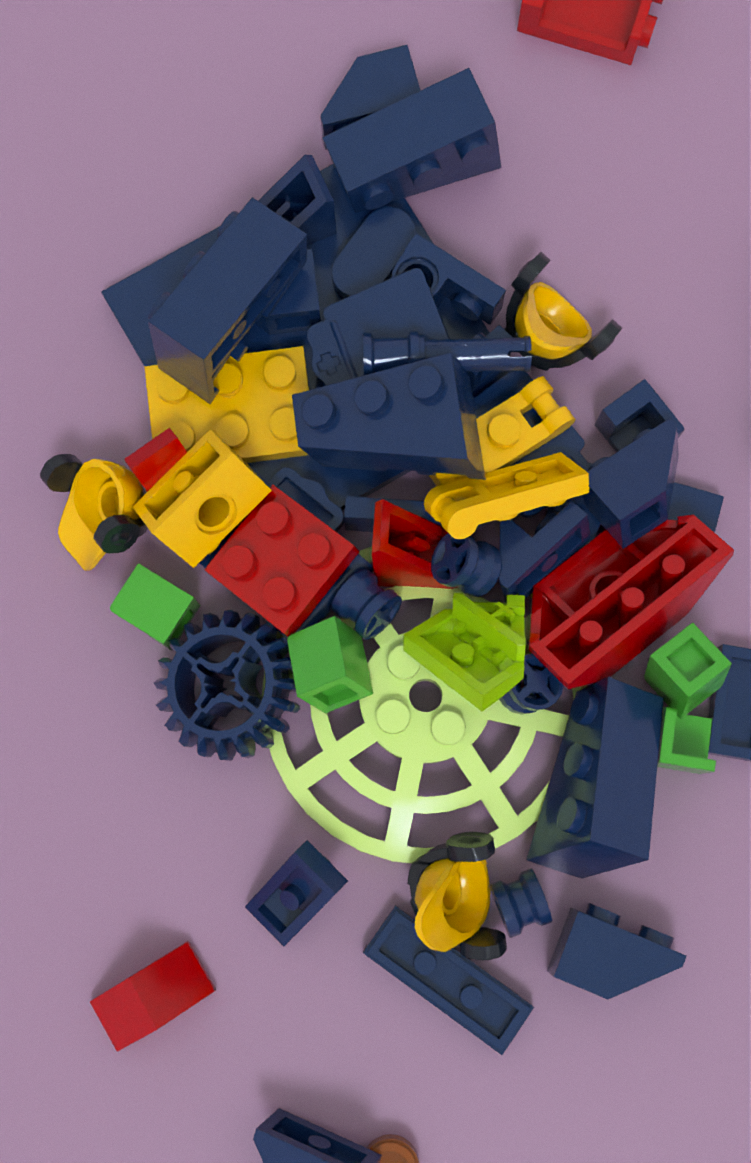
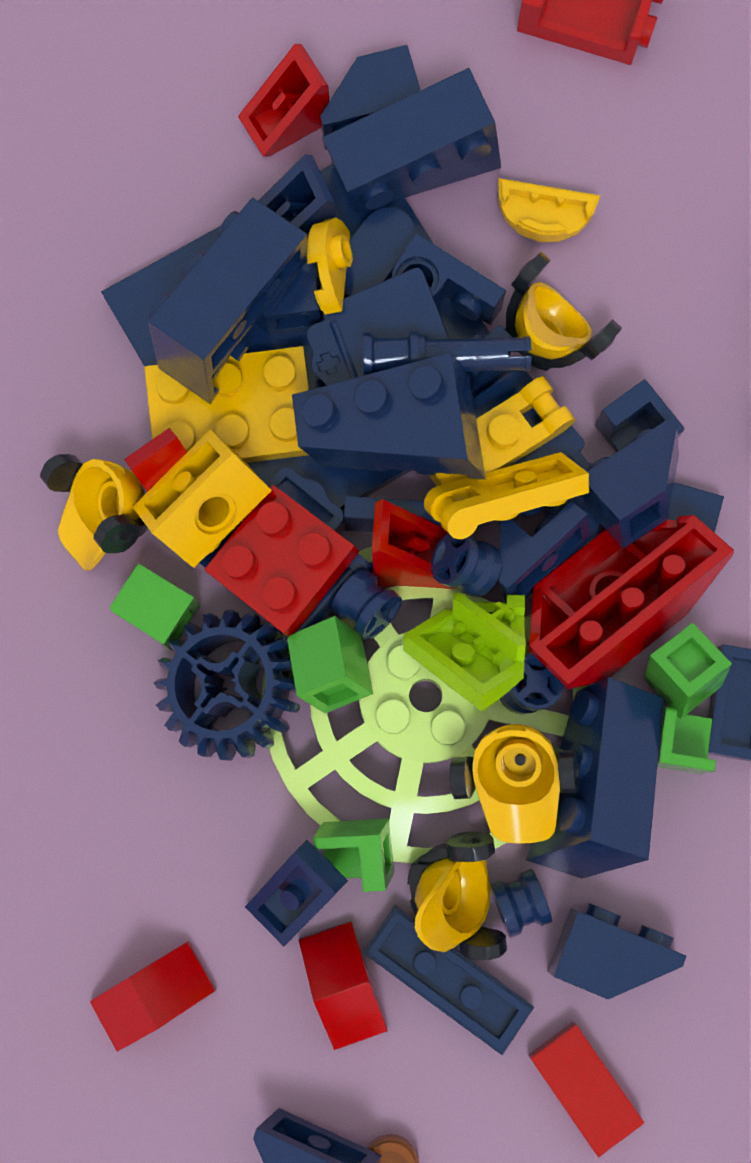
(286, 104): none -> red slope
(331, 250): none -> yellow plate
(341, 985): none -> red slope
(359, 850): none -> bright green panel
(517, 782): none -> yellow cap
(544, 211): none -> yellow plate
(586, 1089): none -> red tile

